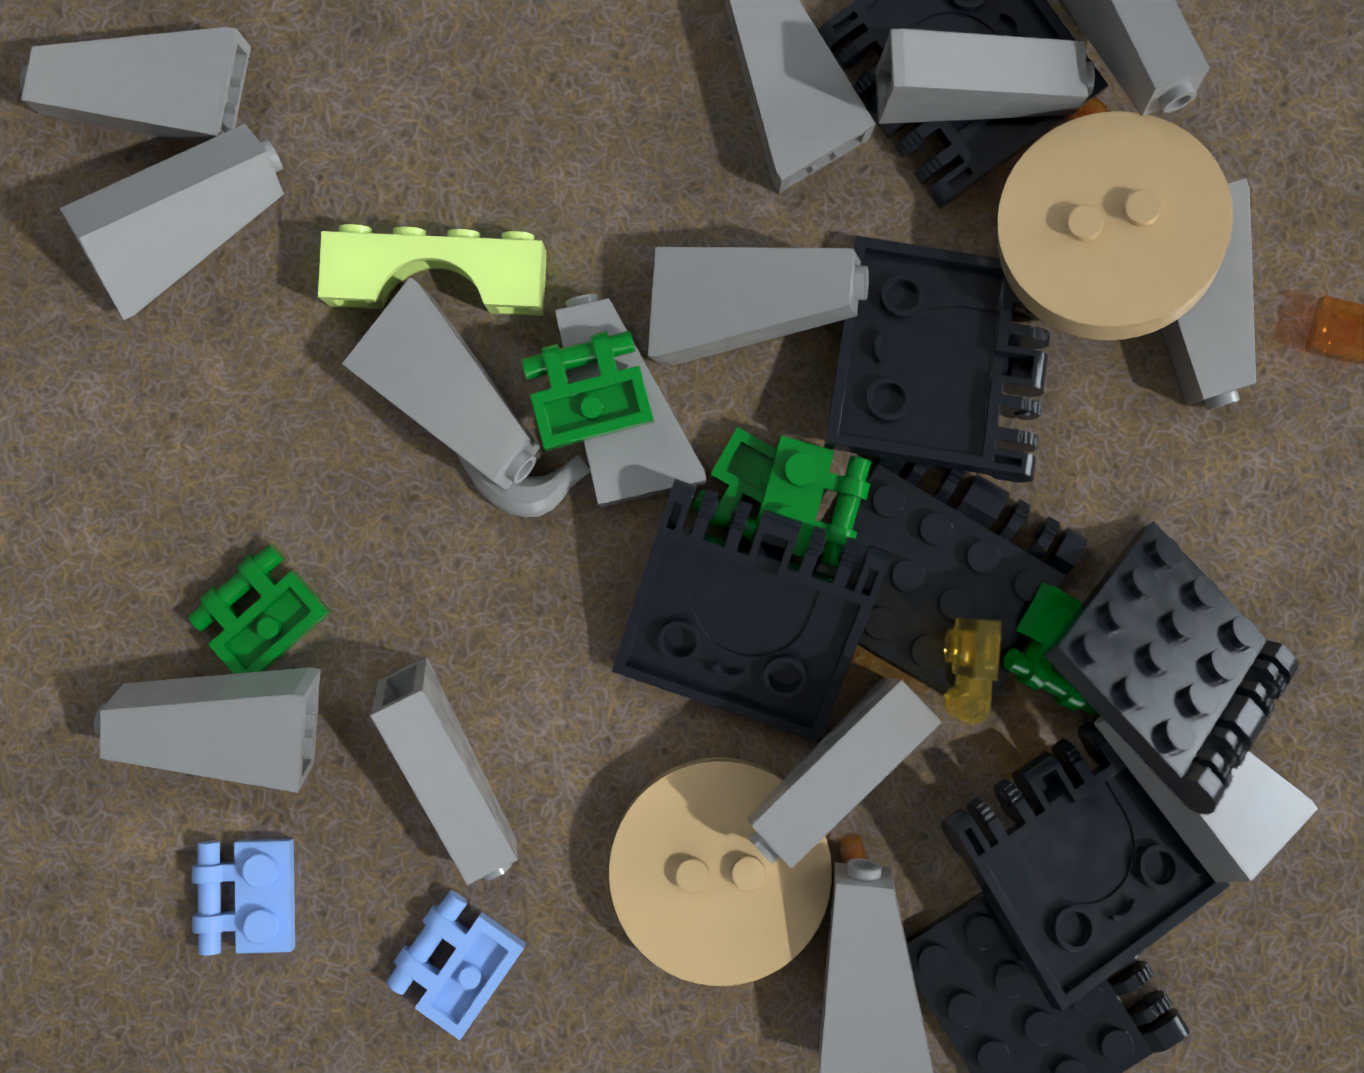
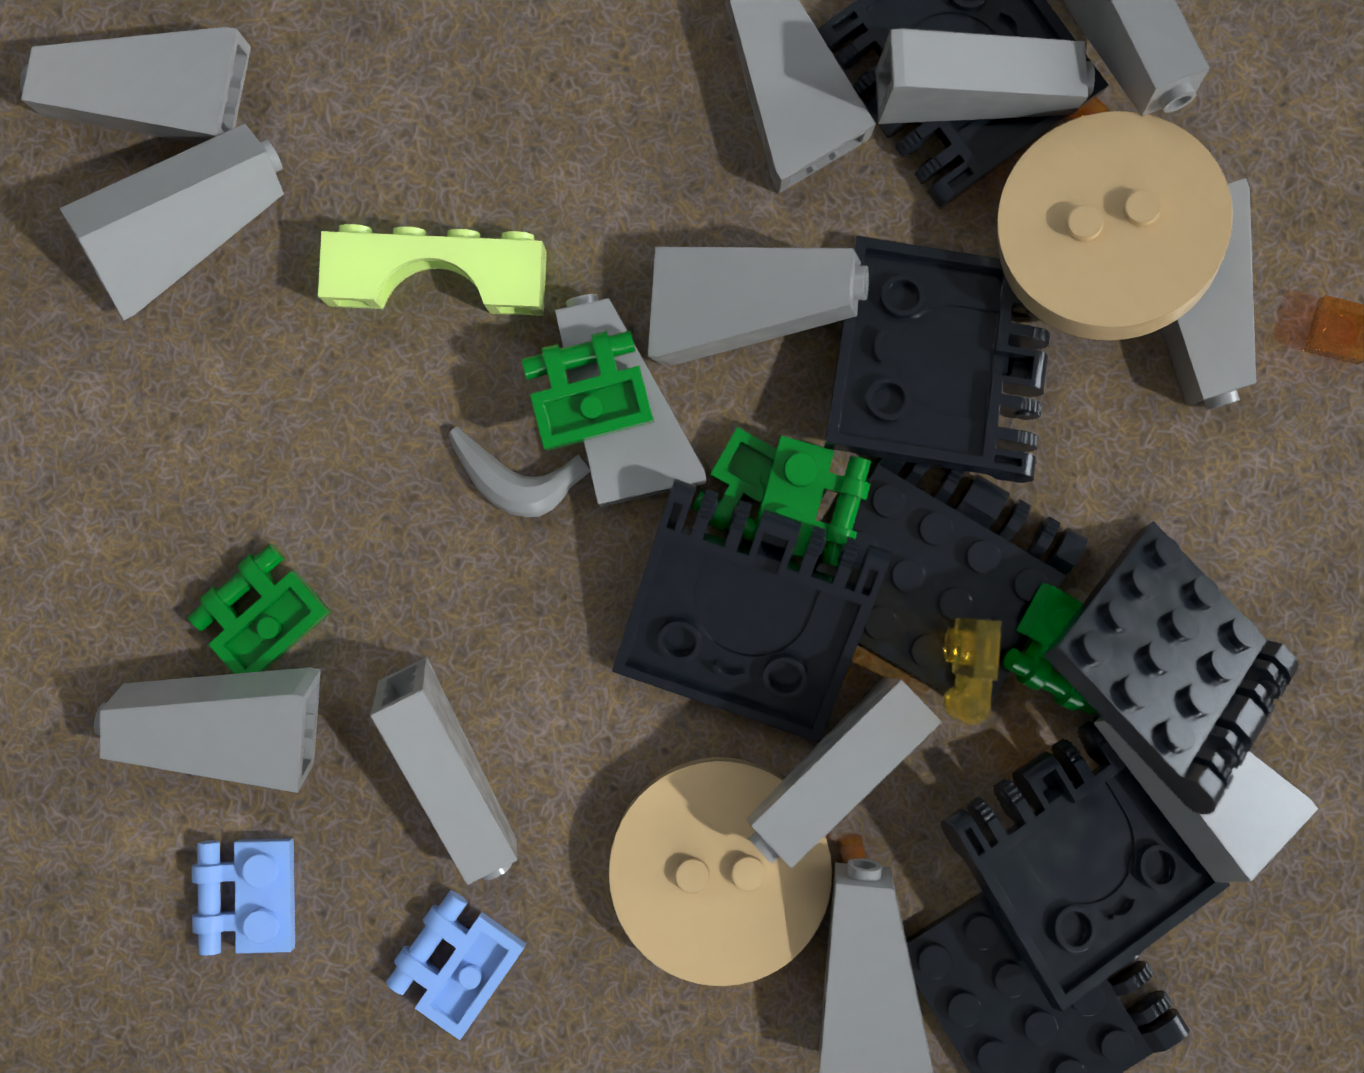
(436, 380): light grey slope -> none

